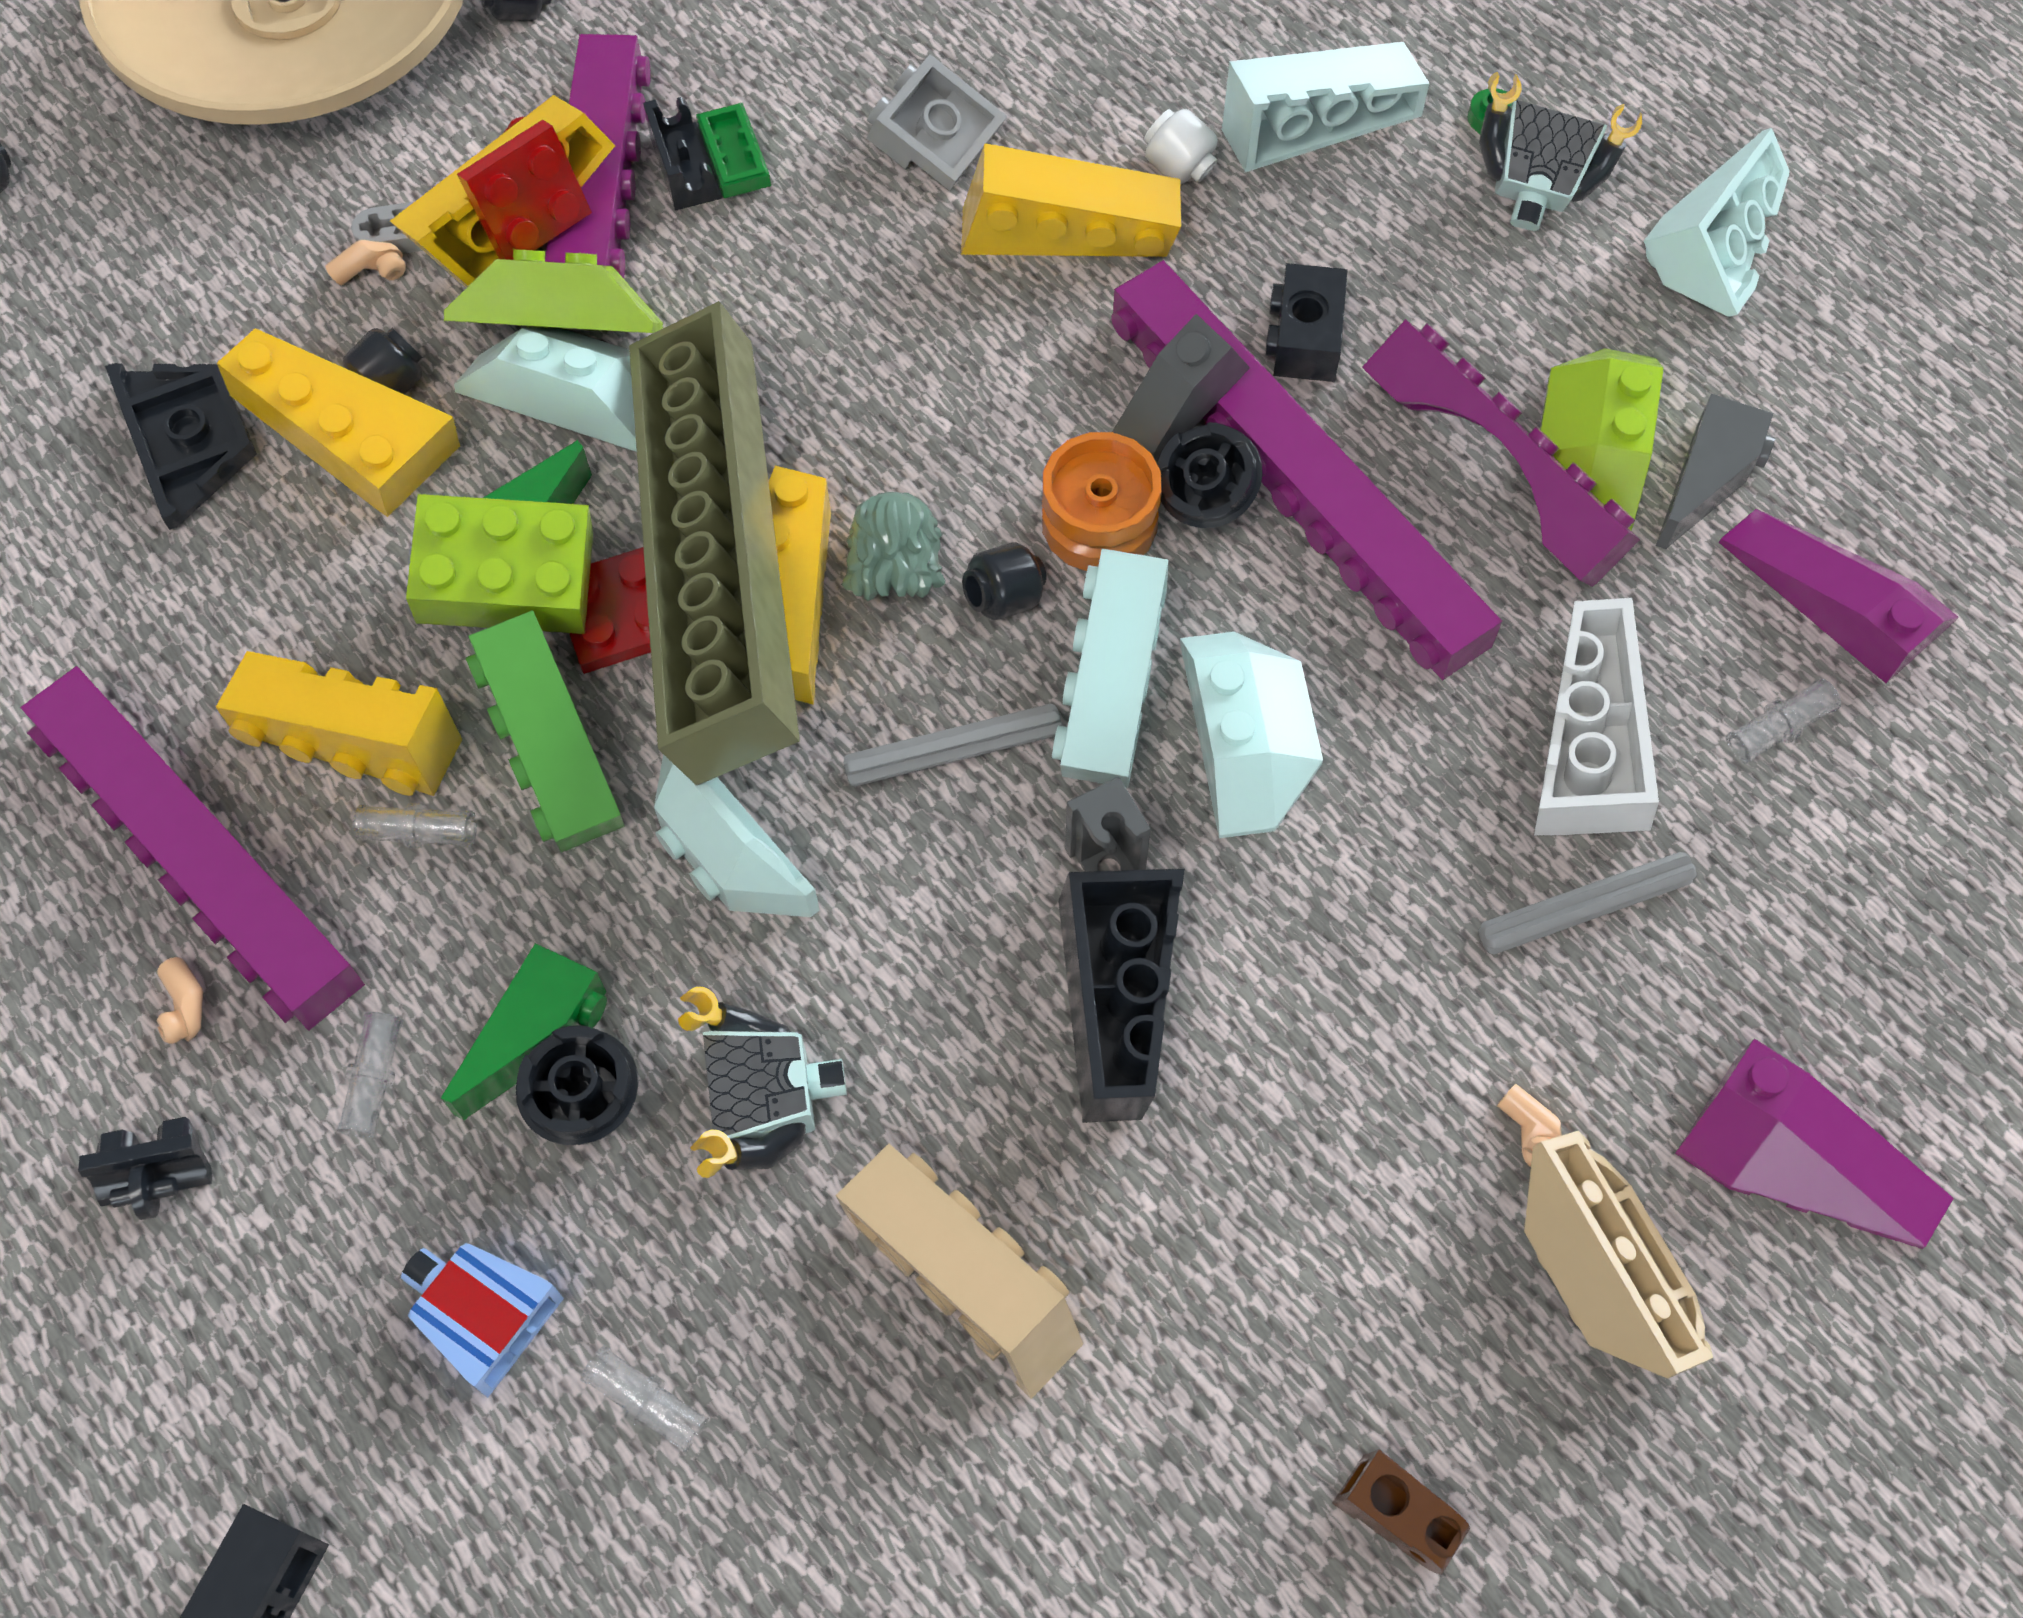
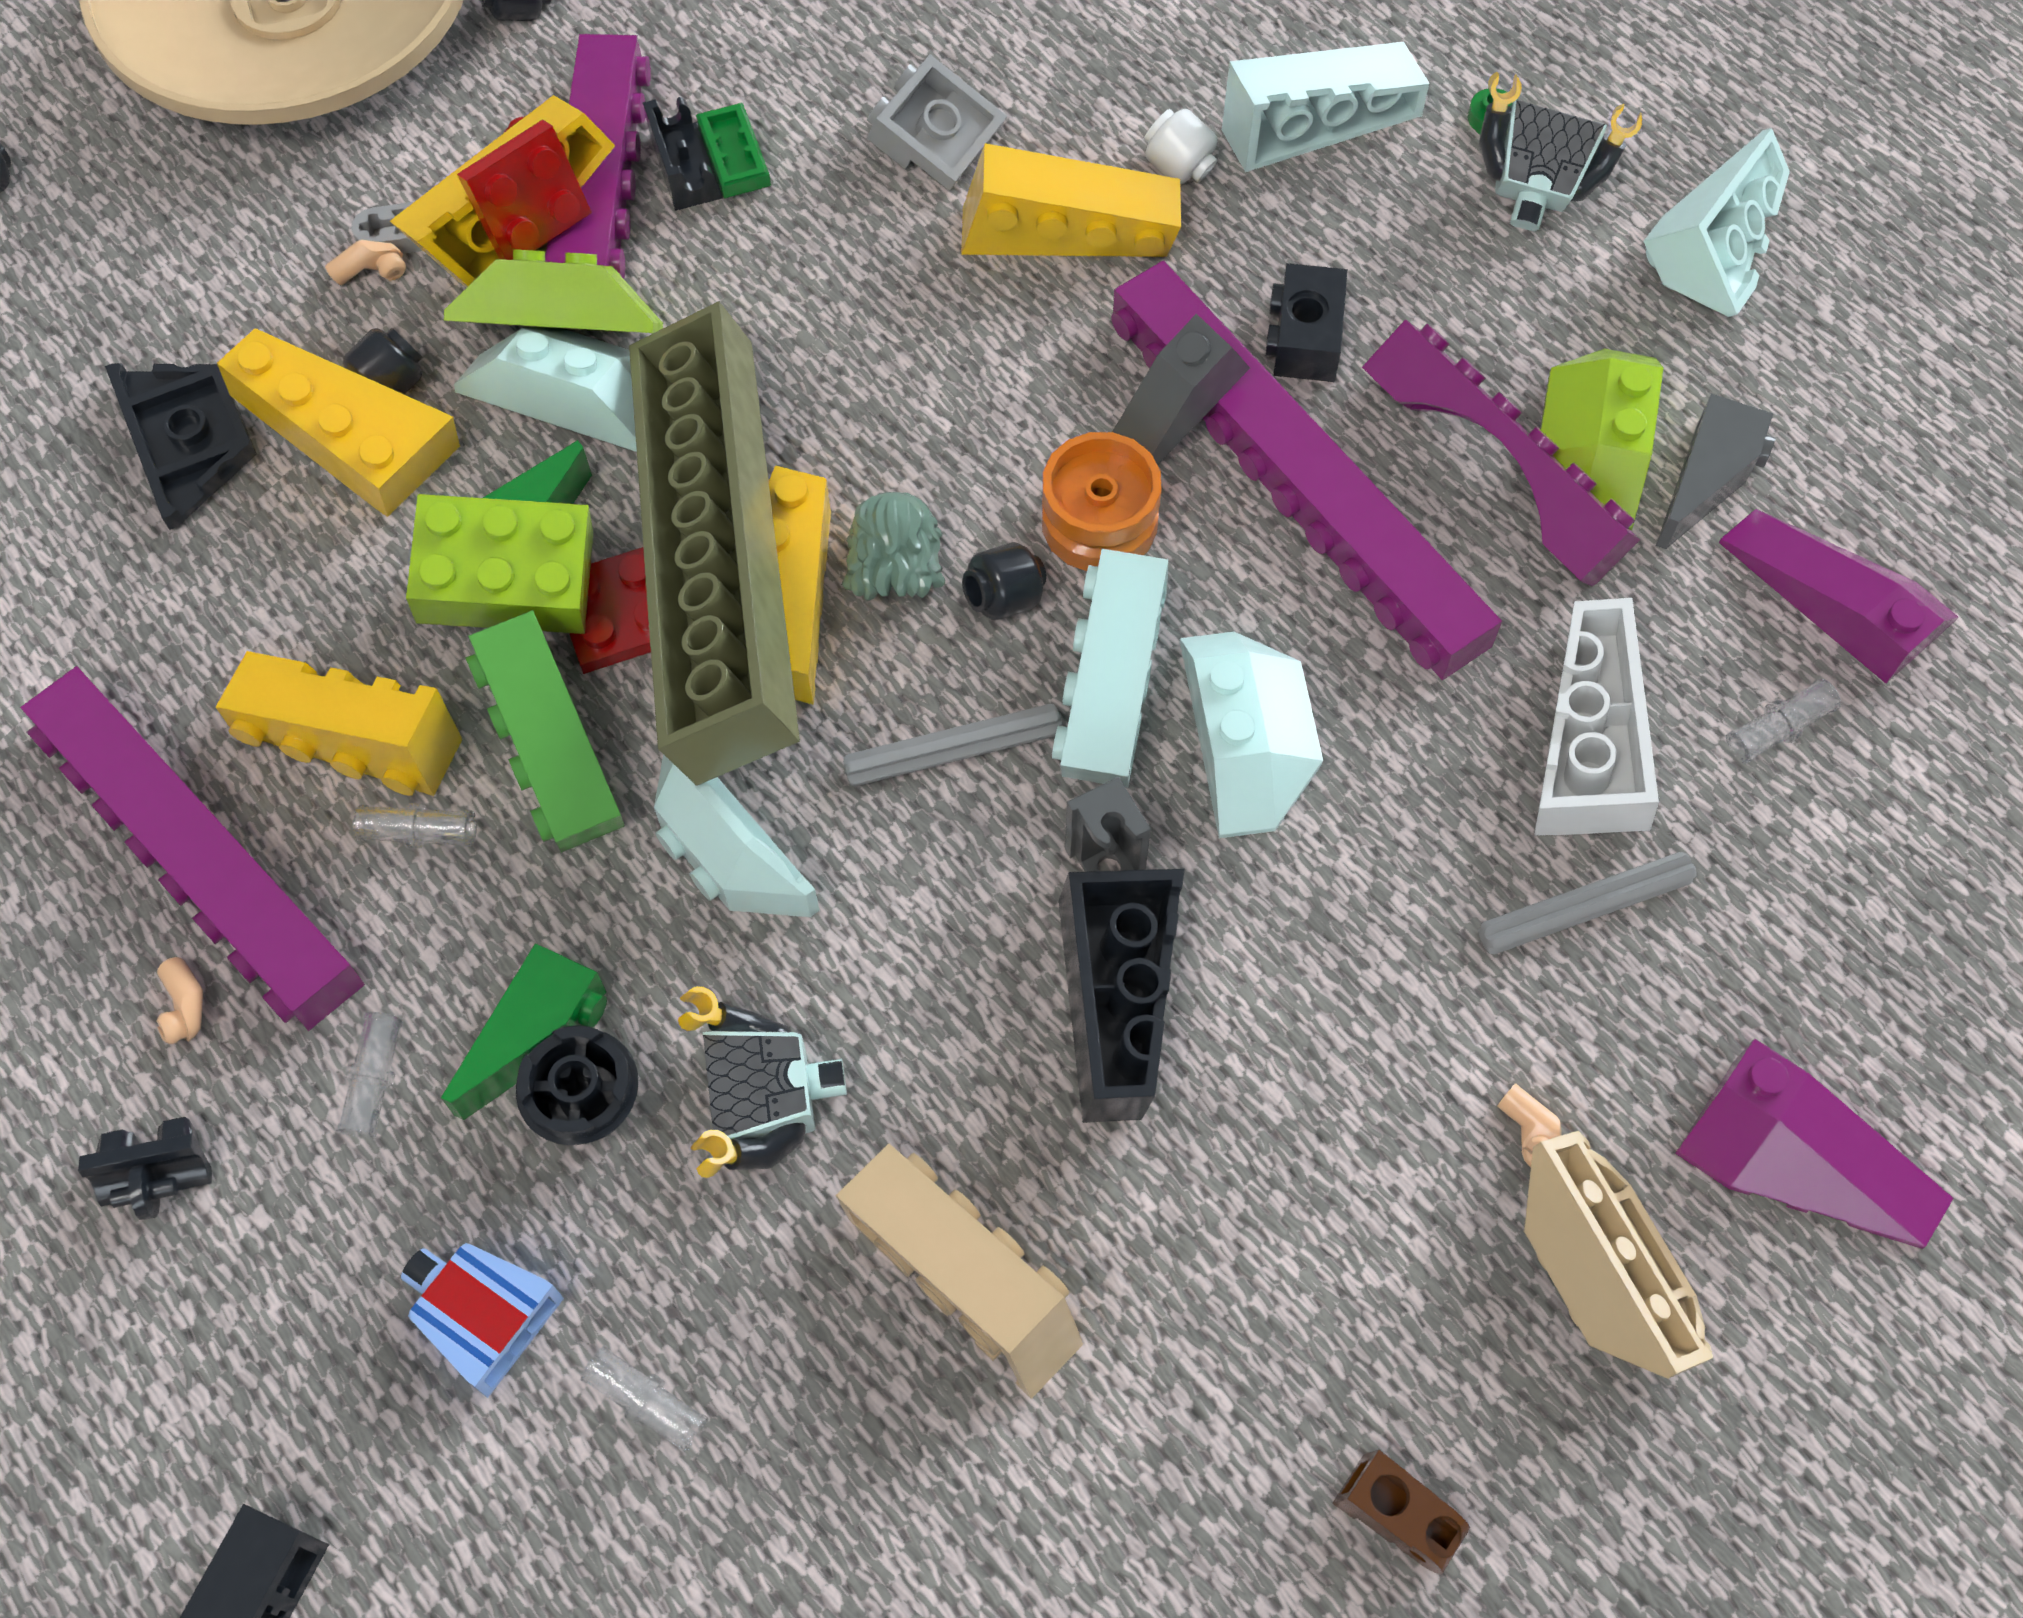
(1209, 475): black cone -> none

